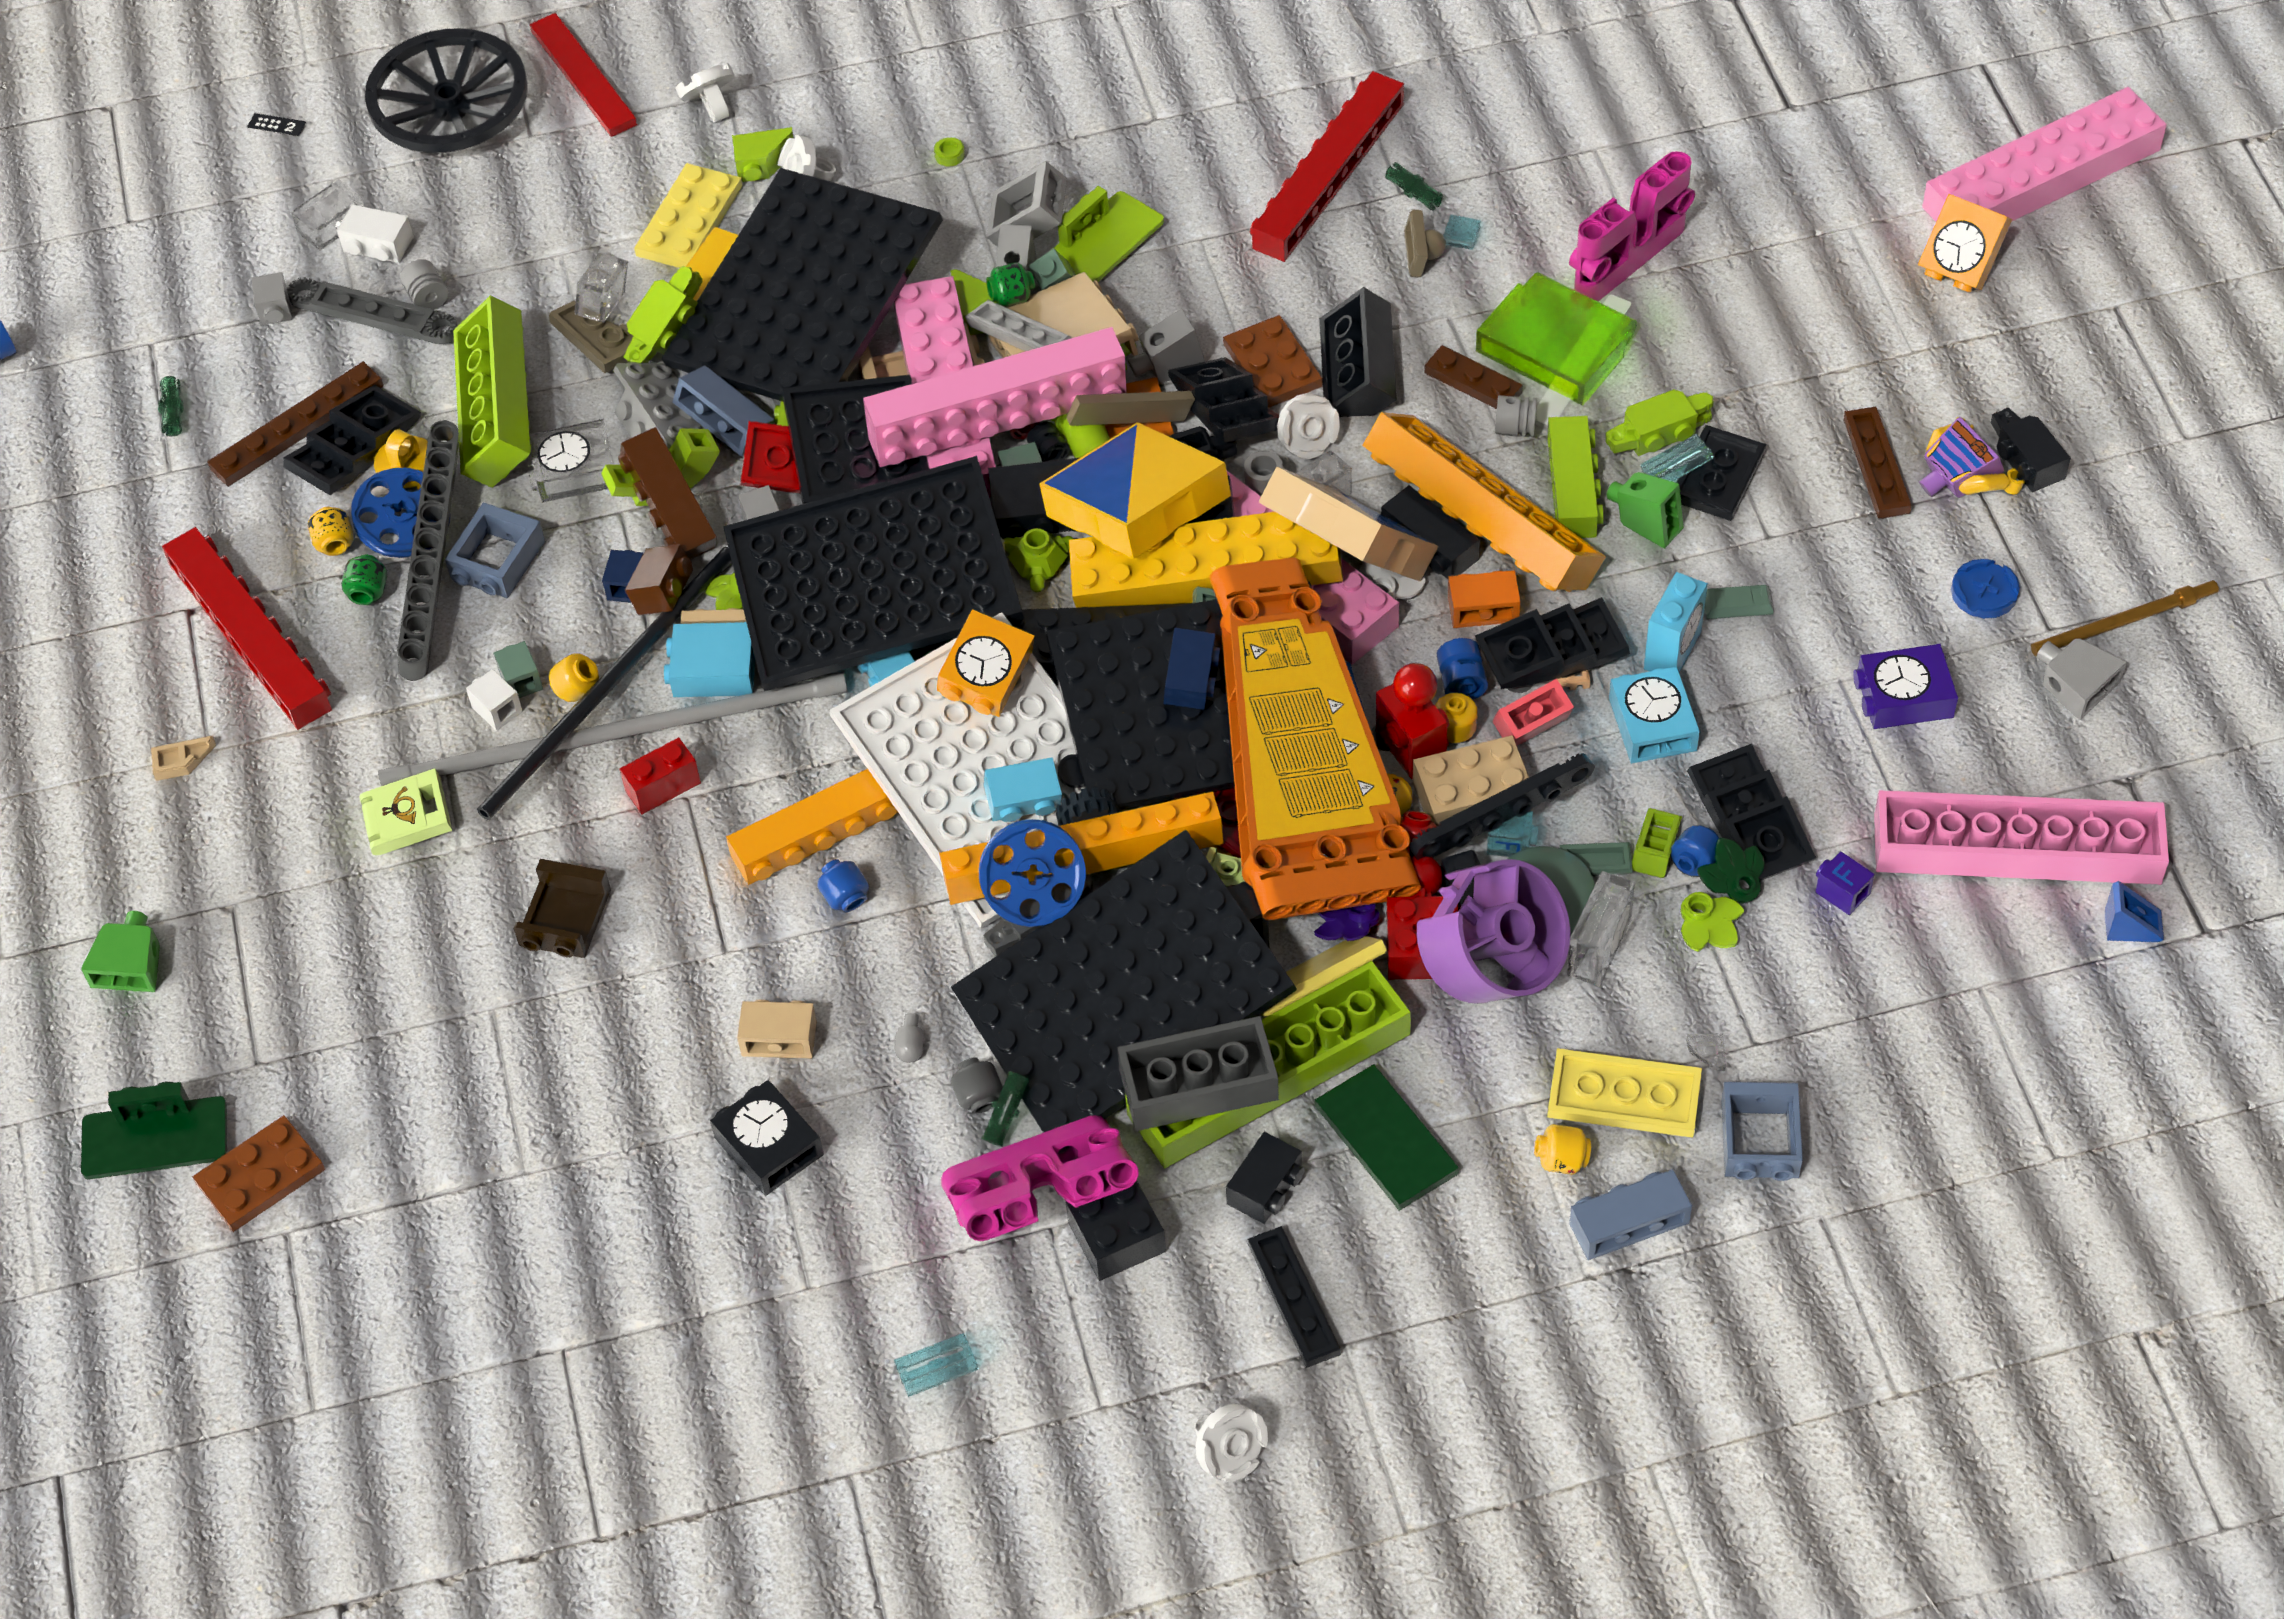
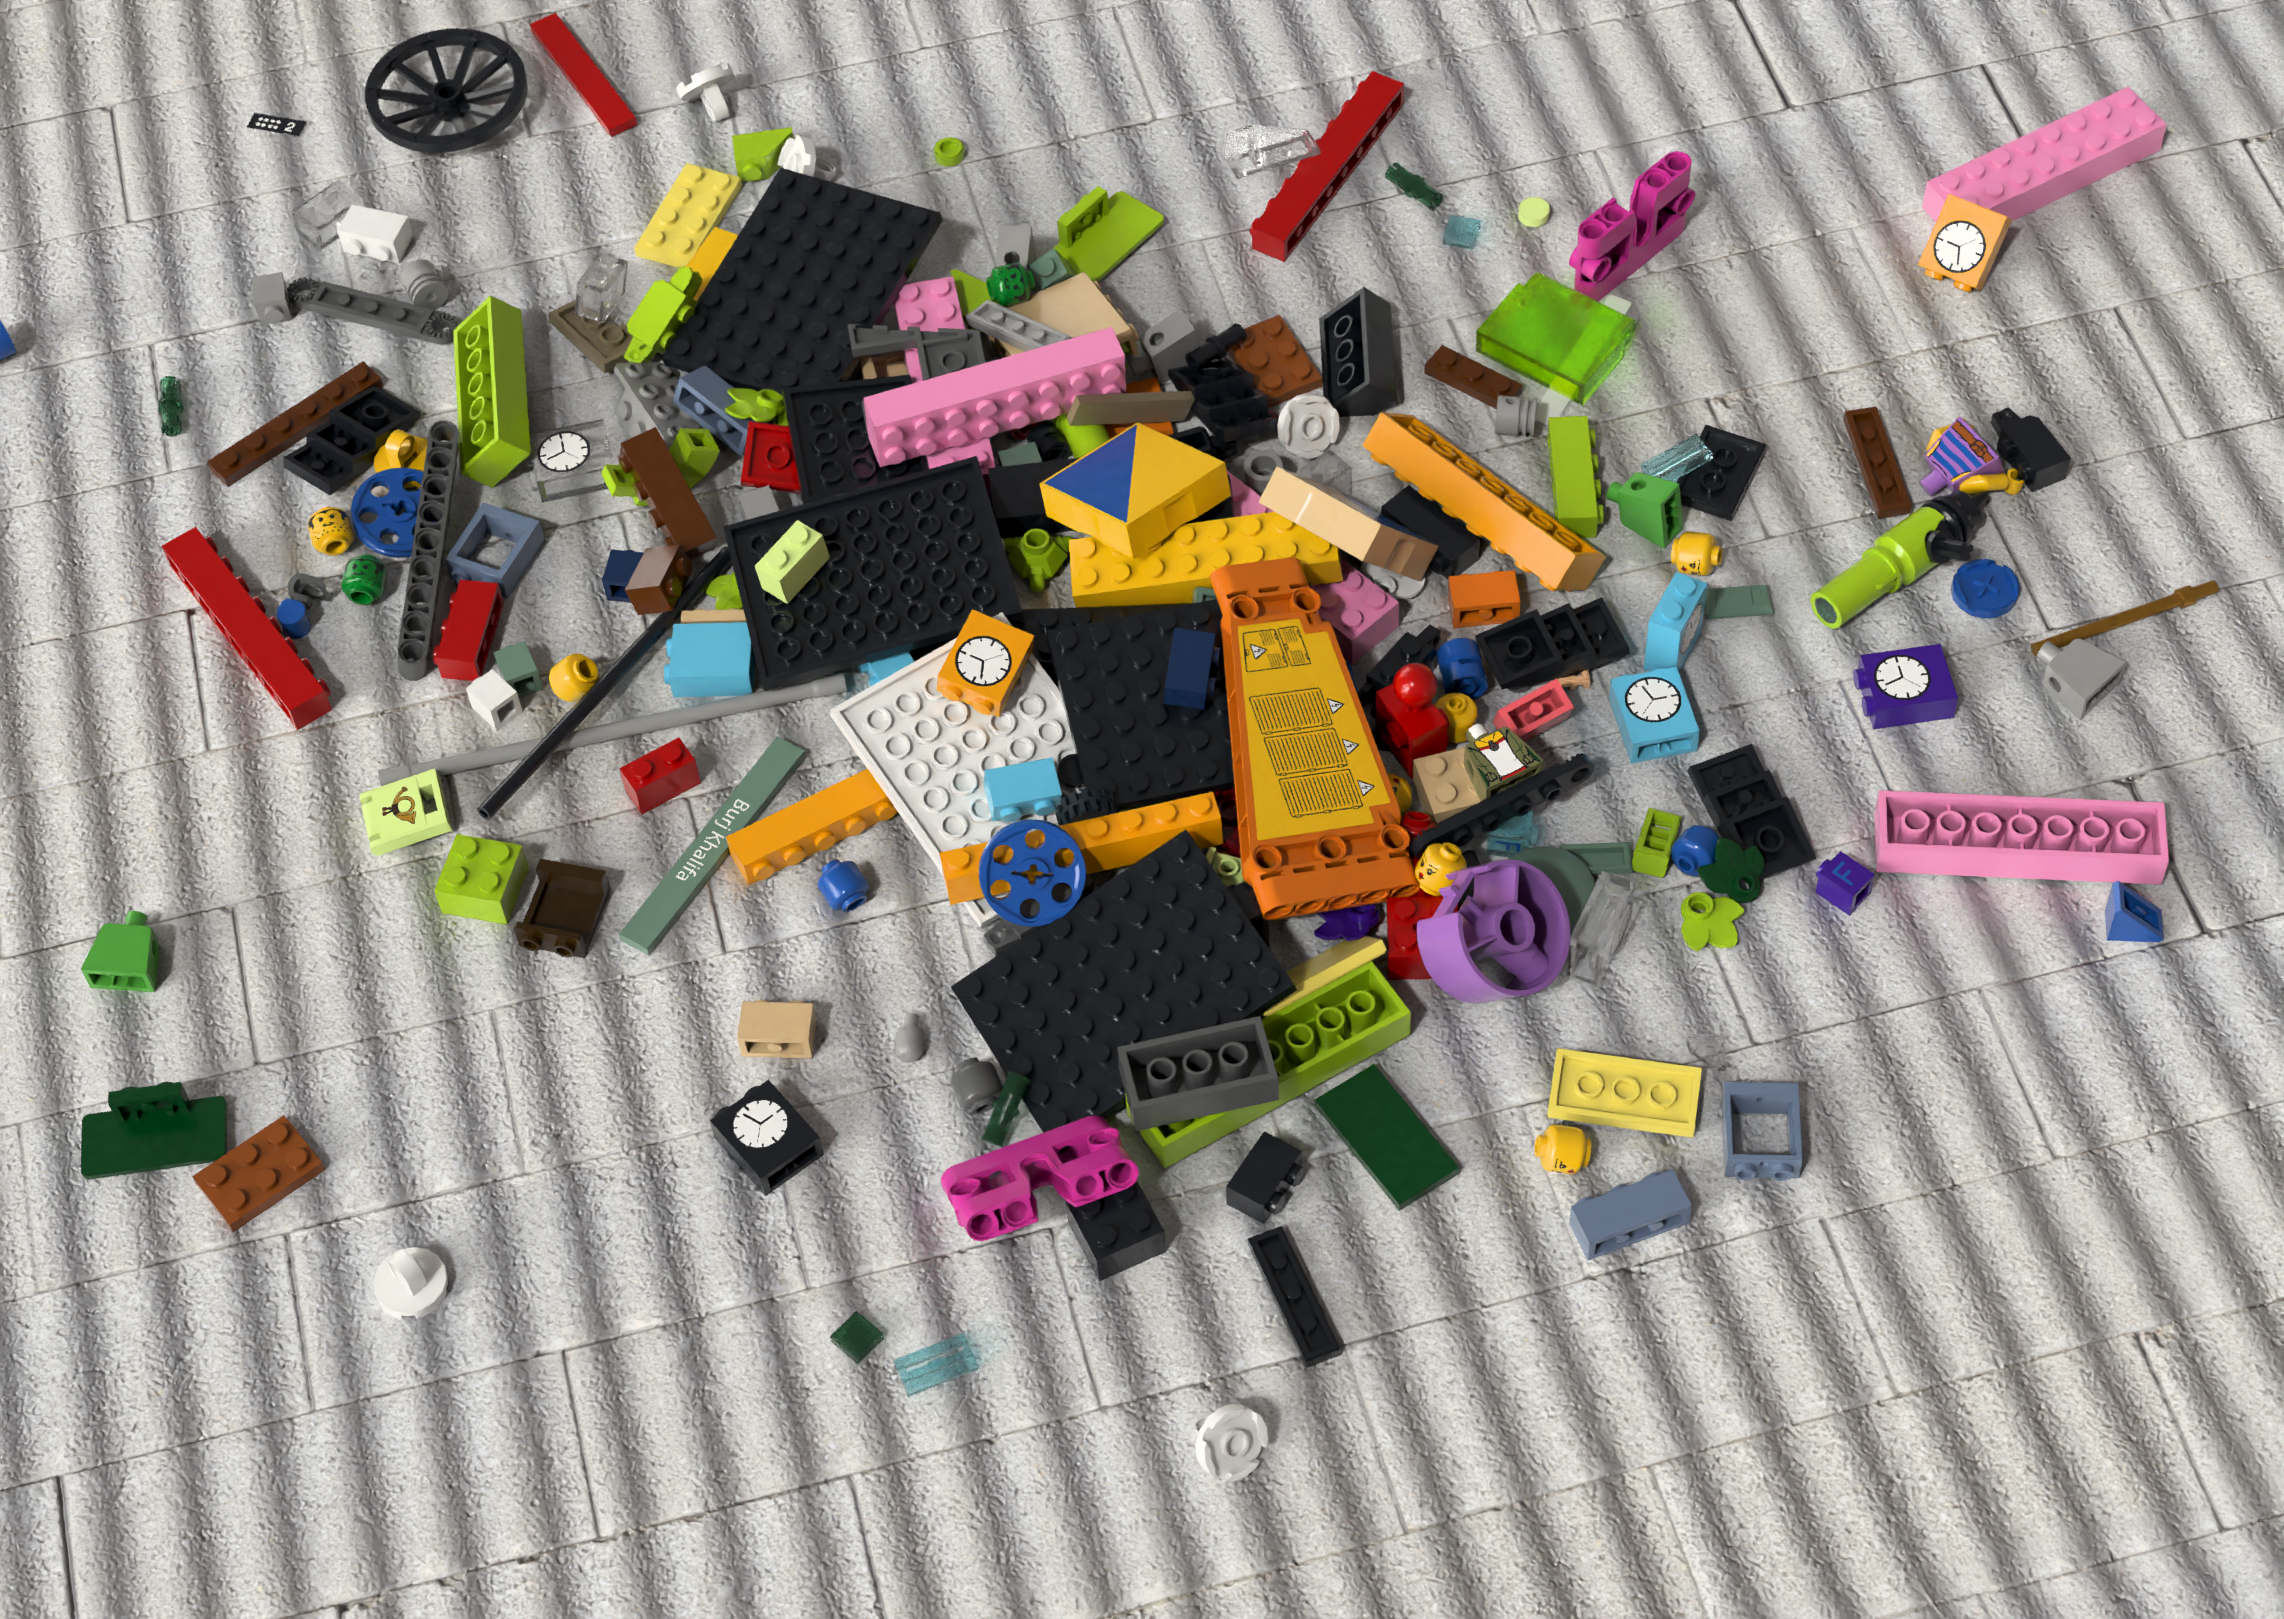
(180, 757): tan tile -> none
(293, 612): none -> leg
(411, 1282): none -> white tile
(468, 630): none -> red brick
(481, 879): none -> lime brick
(711, 847): none -> sand green tile
(760, 405): none -> lime plate
(792, 561): none -> yellowish green brick
(857, 1337): none -> clear green tile
(937, 351): none -> dark grey wing
(1035, 186): light grey window -> none
(1216, 347): none -> black pin
(1266, 147): none -> clear slope
(1406, 651): none -> black hinge
(1421, 243): dark tan tile -> none
(1435, 864): none -> yellow head
(1498, 760): none -> torso
(1533, 212): none -> yellowish green tile
(1660, 422): lime hinge -> none
(1696, 553): none -> yellow head
(1902, 555): none -> lime piece

